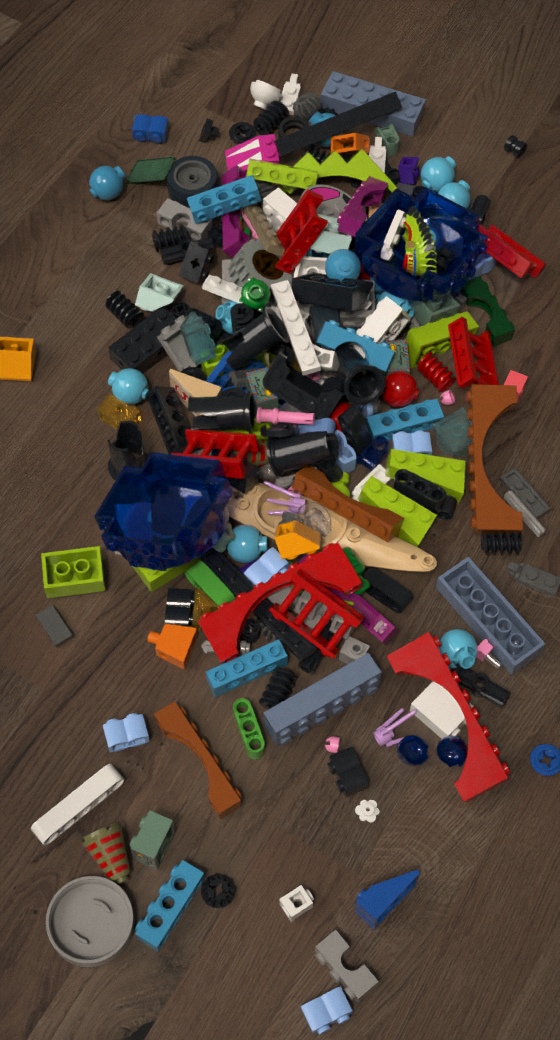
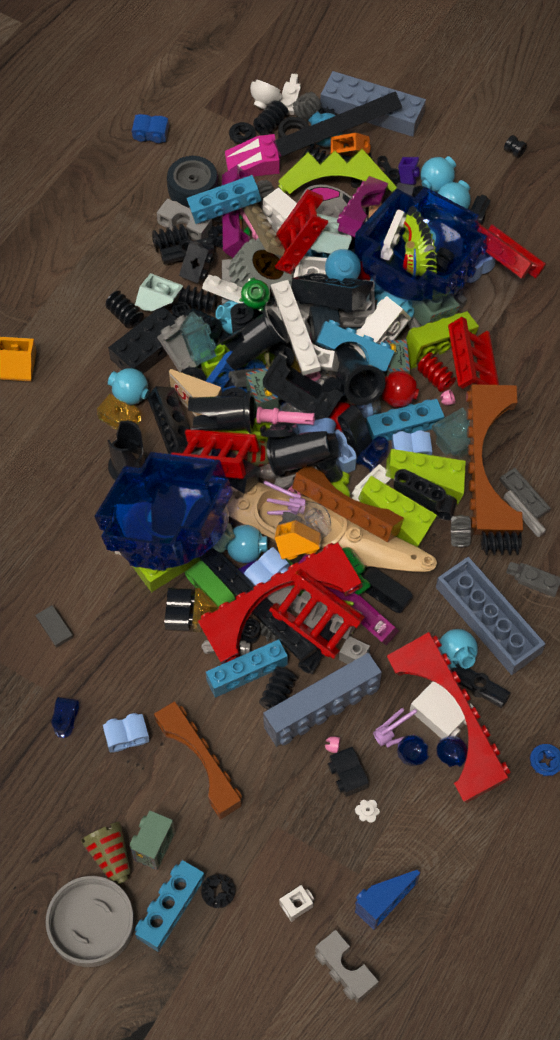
(64, 716): none -> clear blue piece
(73, 572): lime brick -> none
(77, 804): white beam -> none
(106, 182): dark azure brick -> none
(150, 169): clear green piece -> none
(174, 643): orange torso -> none
(198, 300): none -> black piece
(208, 131): black tile -> none
(248, 719): bright green beam -> none
(281, 174): lime brick -> none
(327, 1010): light blue brick -> none
(378, 153): white hinge -> none
(389, 139): sand green piece -> none
(460, 531): none -> dark grey gear
(479, 296): dark green arch -> none
(484, 652): bright pink piece -> none
(518, 379): coral brick -> none

